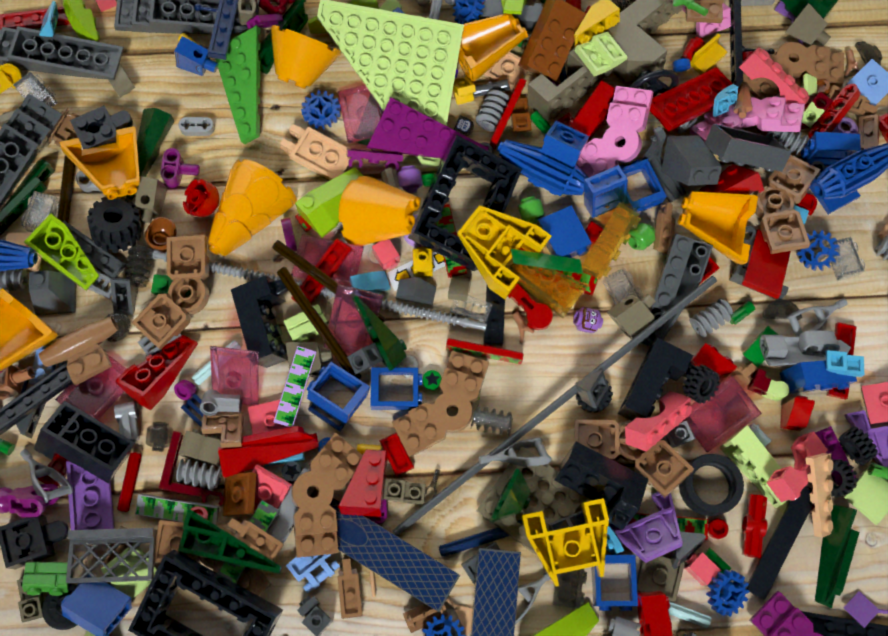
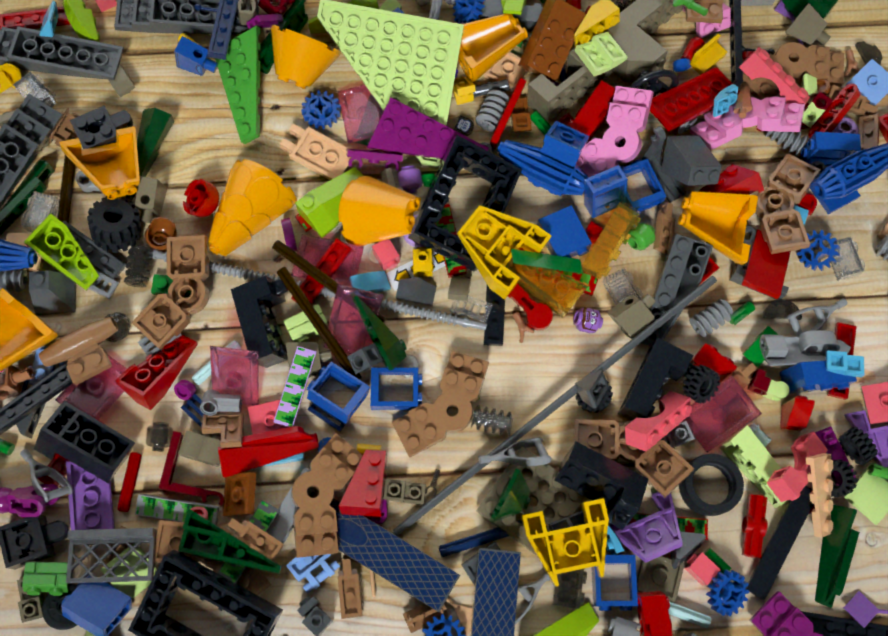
(123, 295): dark grey slope -> none
(126, 416): light grey piece -> none
(176, 168): magenta beam -> none
(196, 126): light grey beam -> none
(198, 475): light grey piece -> none
(269, 487): coral plate -> none
(291, 471): dark grey tile -> none
(396, 454): red tile -> none
(431, 380): green tile -> none
(484, 351): red tile -> none
(531, 209): bright green head -> none
(717, 528): red tile -> none
(747, 148): dark grey piece -> none

